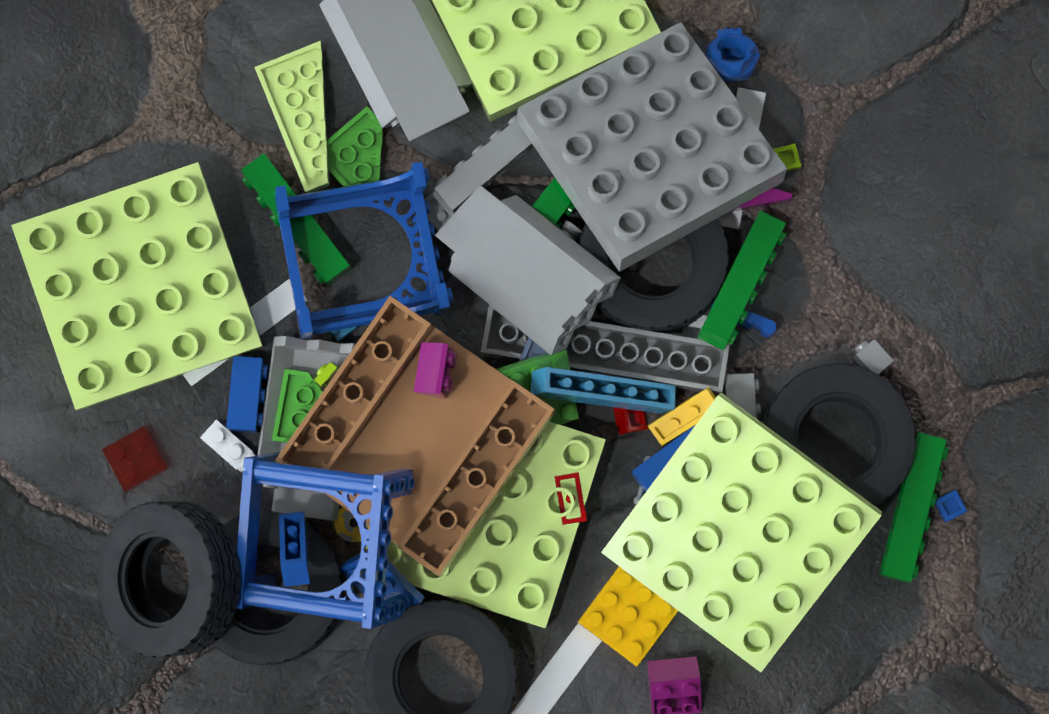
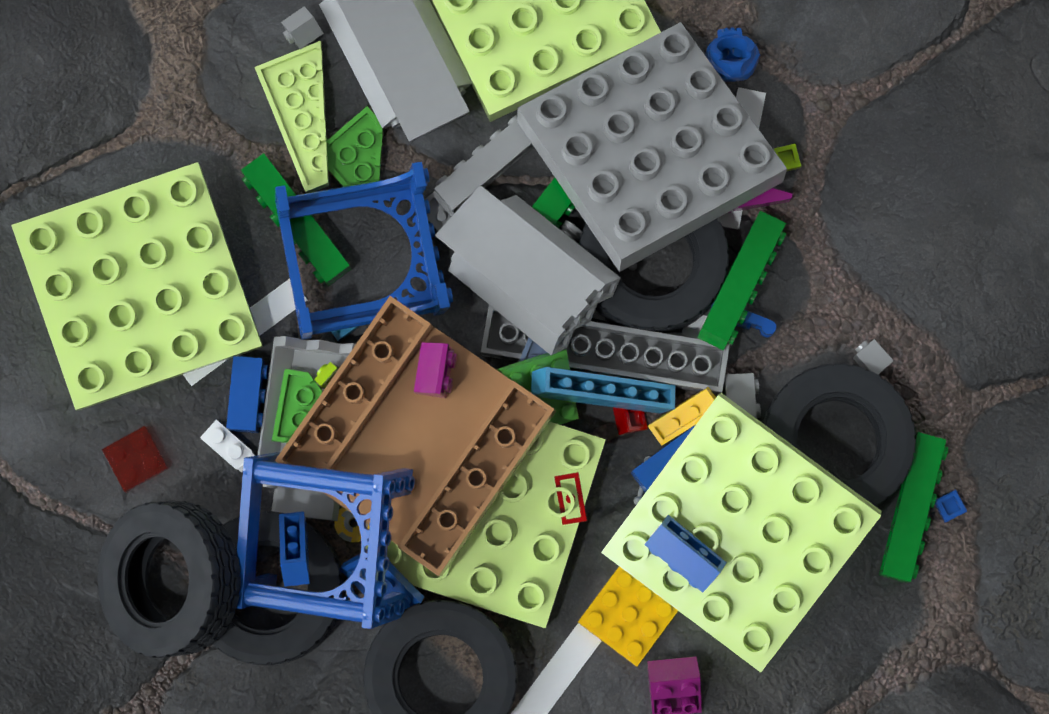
(301, 28): none -> light grey brick
(685, 554): none -> brick

